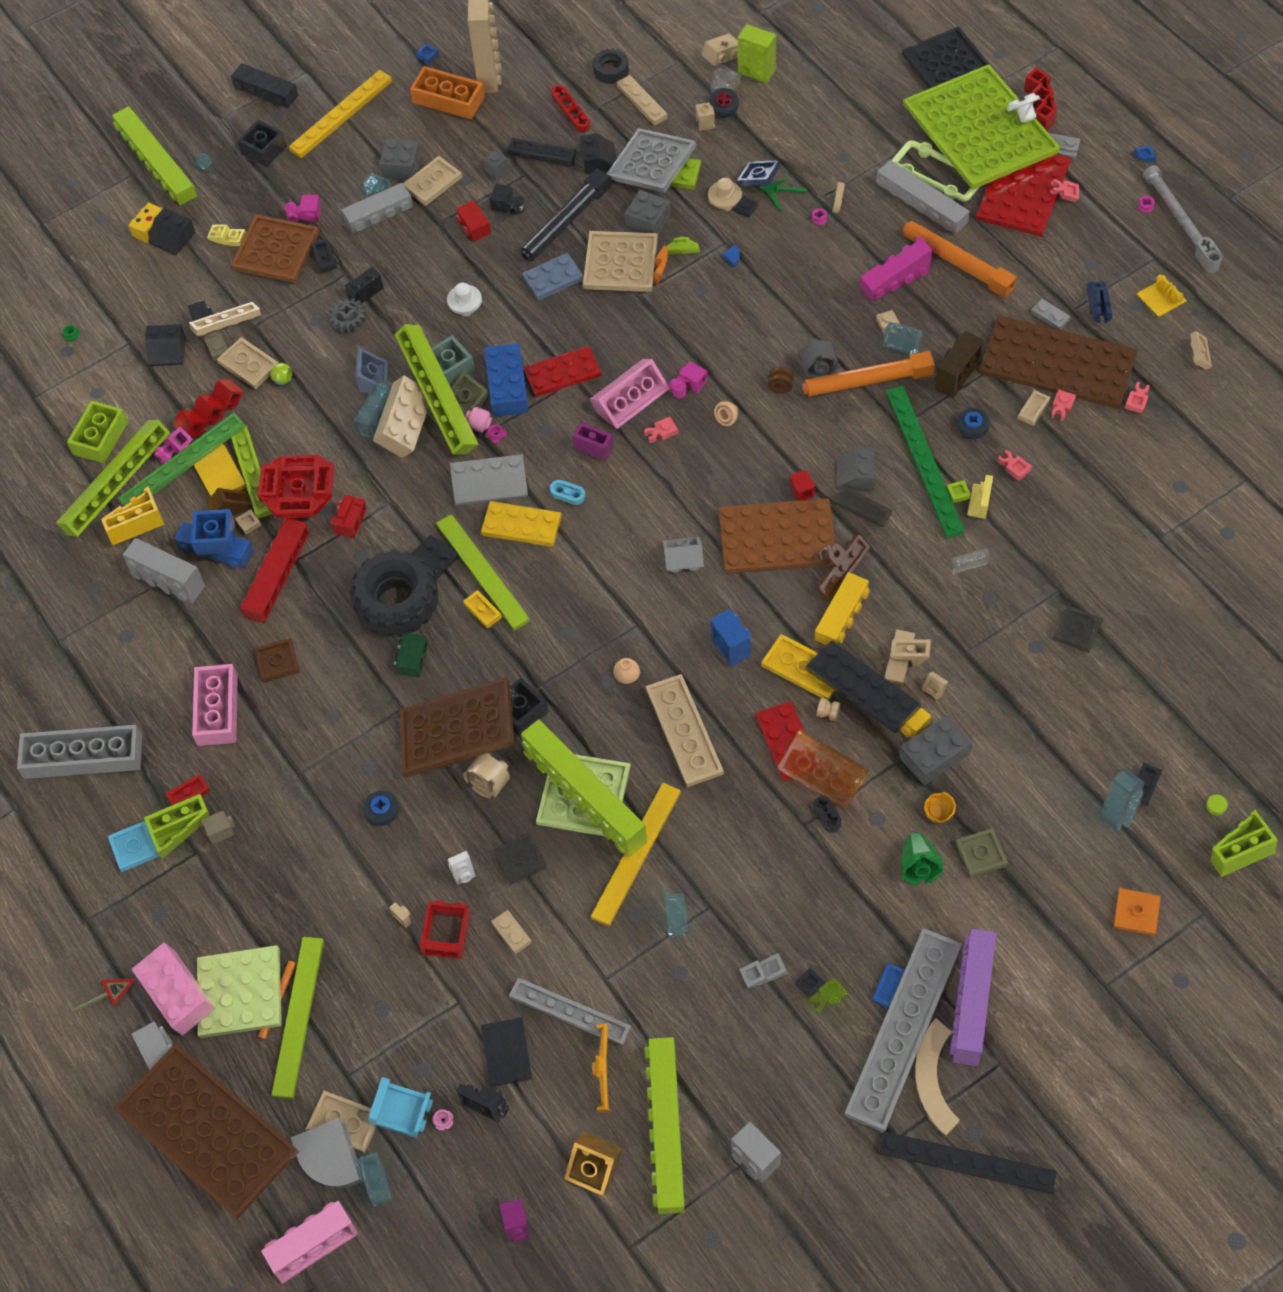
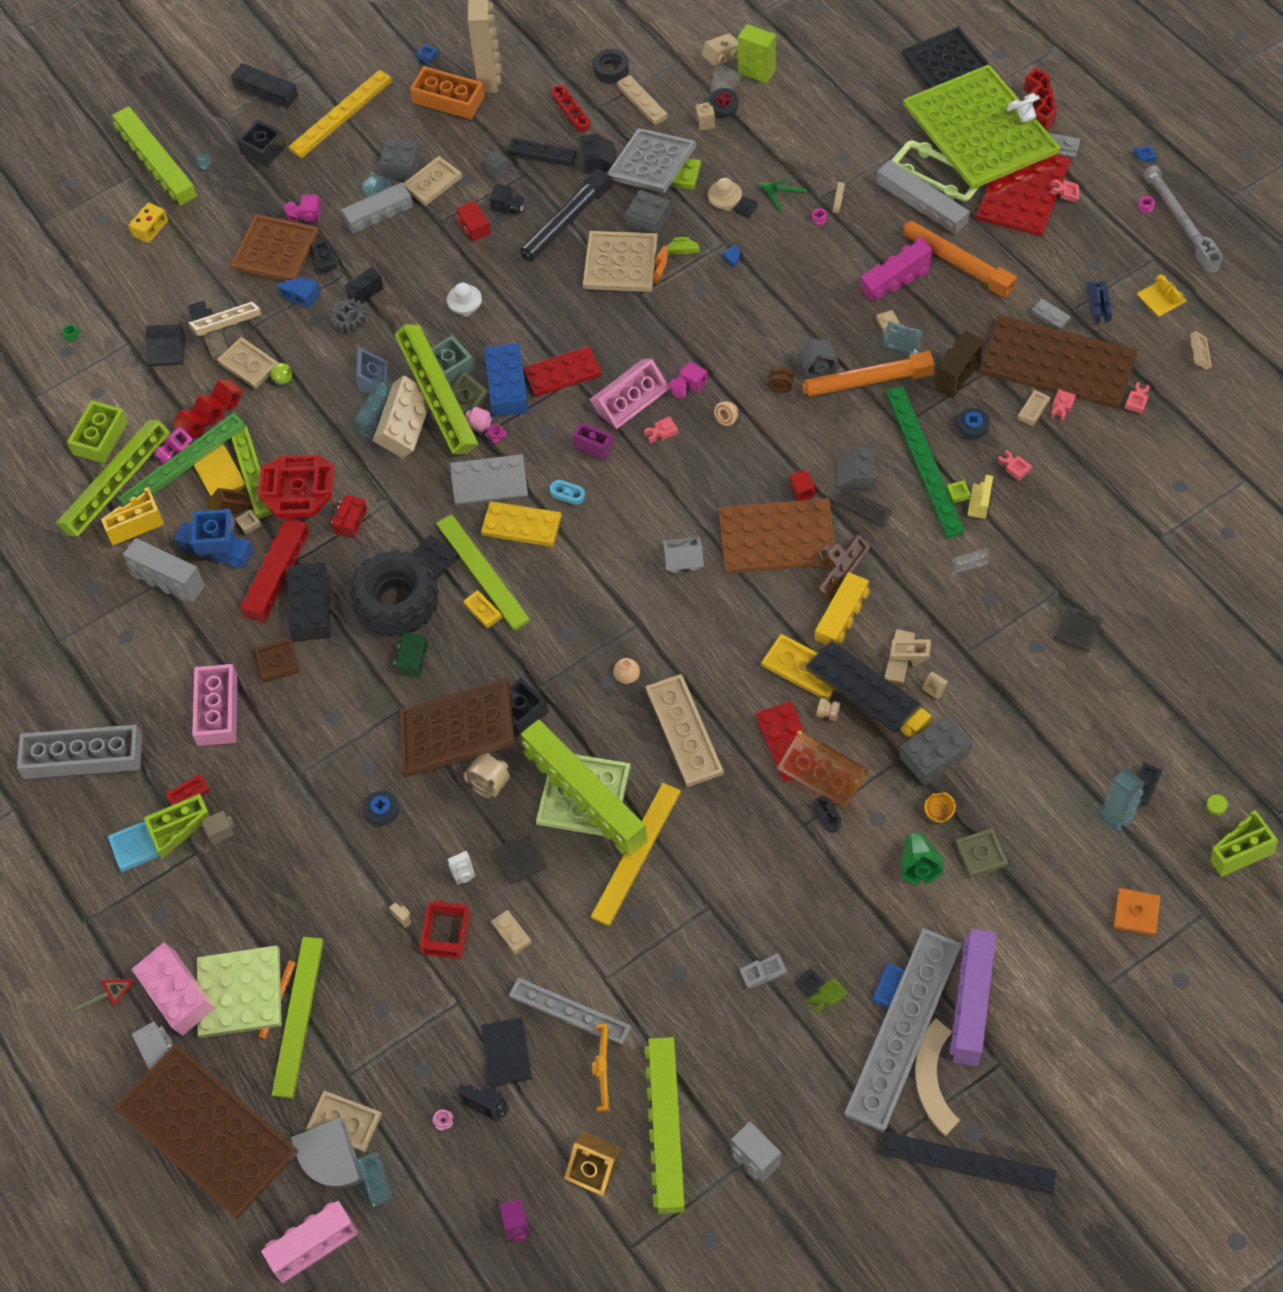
(171, 231): black slope -> none
(224, 235): light yellow slope -> none
(300, 291): none -> blue slope
(309, 602): none -> black brick
(399, 1109): medium azure panel -> none
(552, 276): sand blue plate -> none
(676, 914): clear light blue panel -> none
(731, 637): blue brick -> none
(758, 173): dark blue plate -> none

